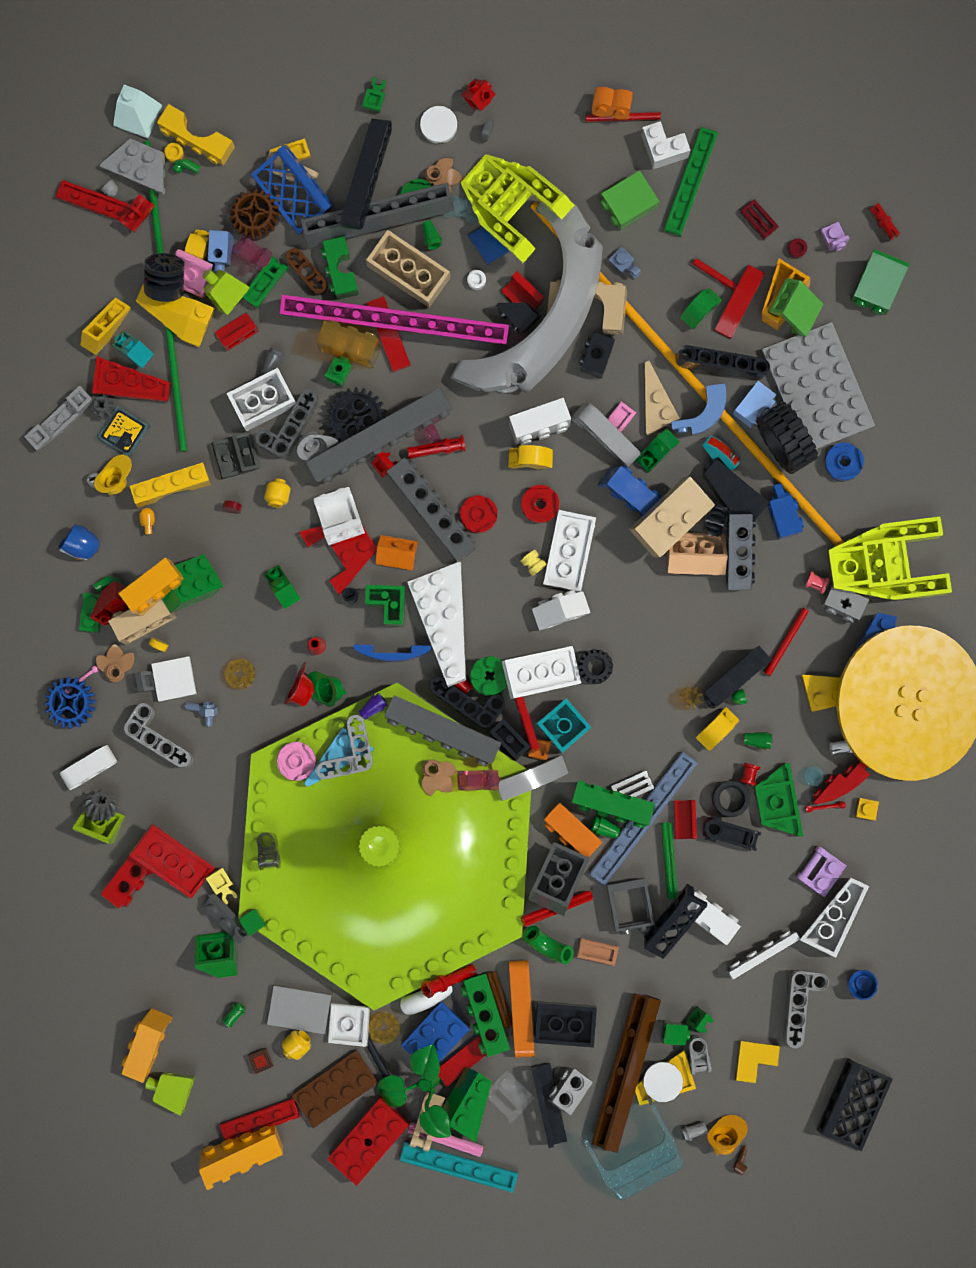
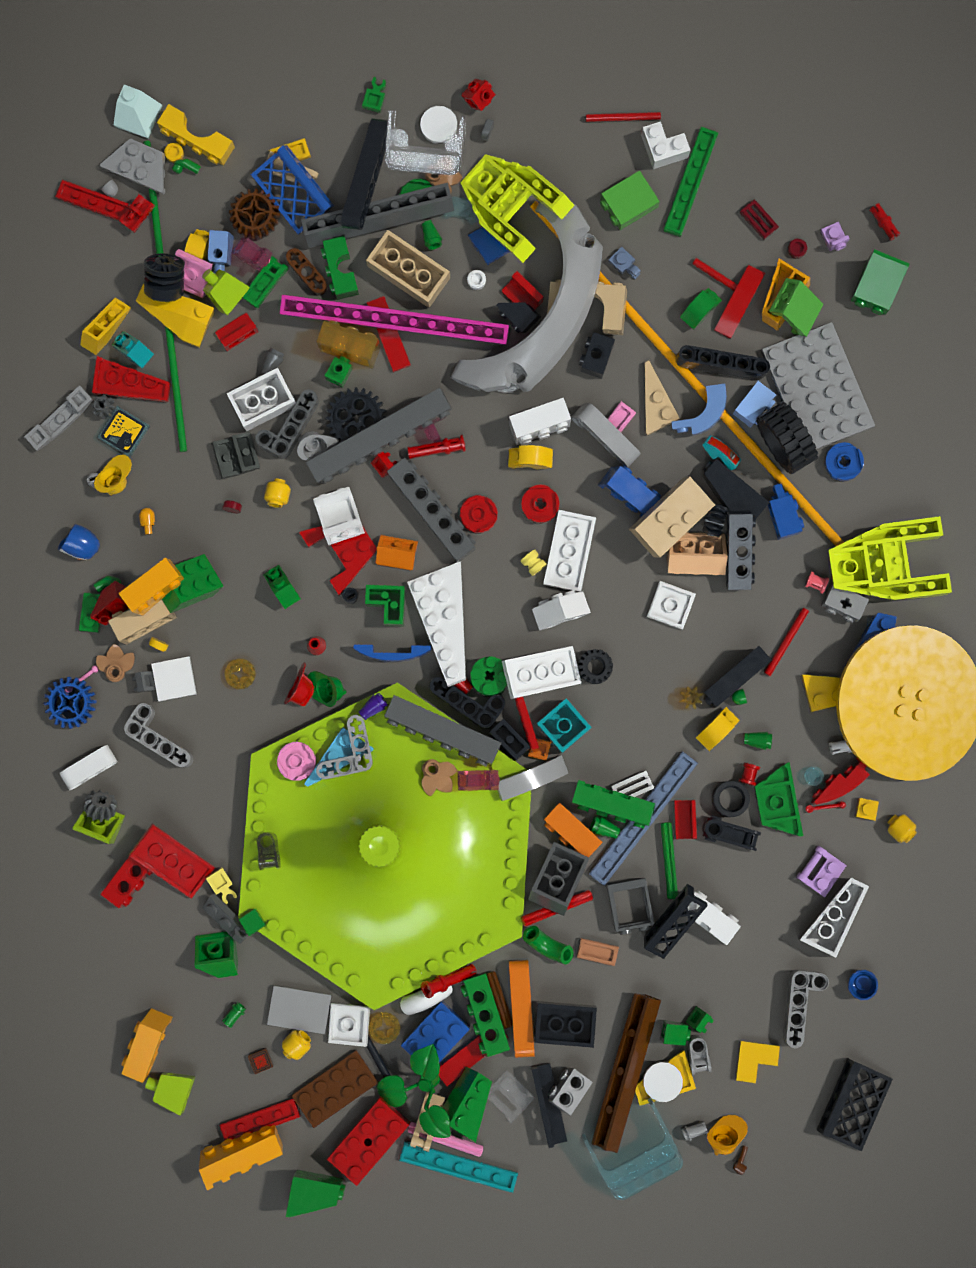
(159, 487): yellow arch -> none
(207, 710): sand blue piece -> none
(313, 1192): none -> green slope
(423, 159): none -> clear windscreen
(612, 103): orange brick -> none
(657, 450): green slope -> none
(671, 605): none -> white tile
(769, 950): white plate -> none
(902, 828): none -> yellow head

